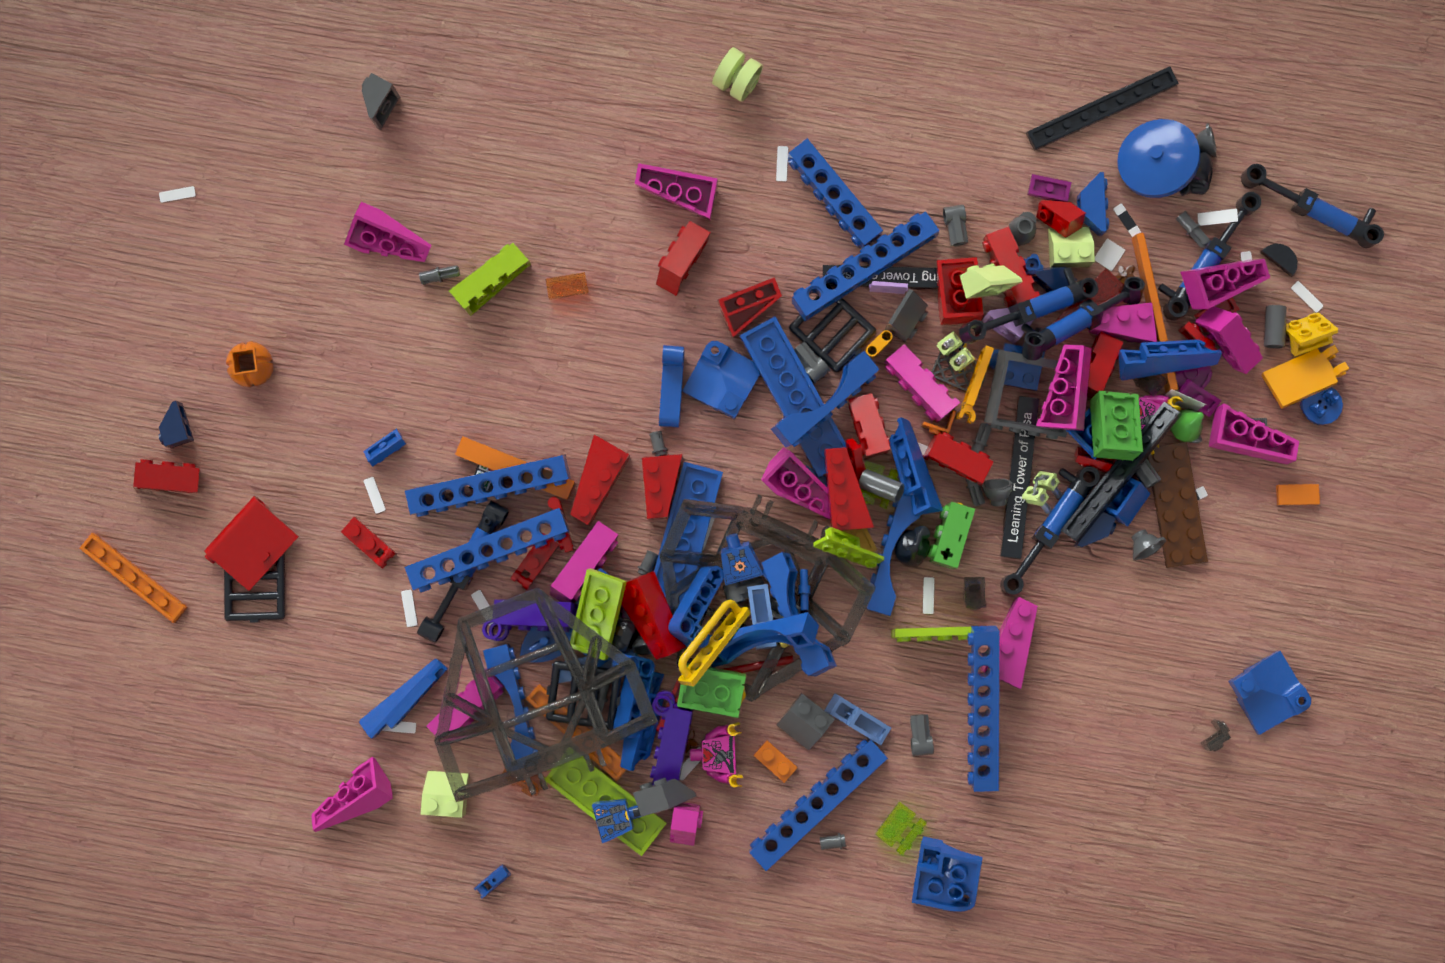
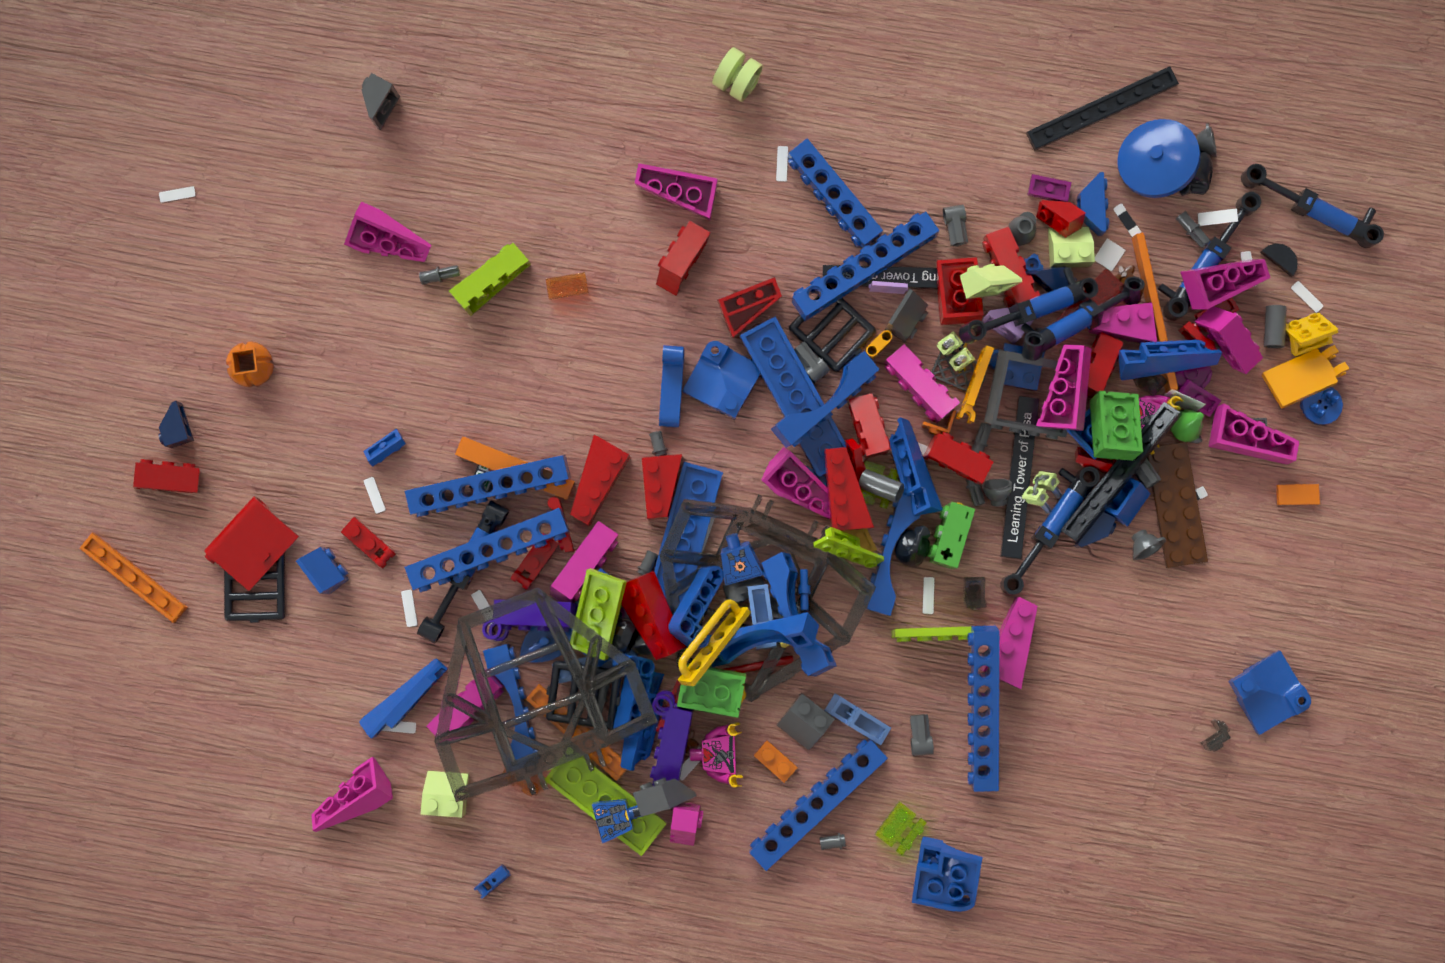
(323, 570): none -> blue slope

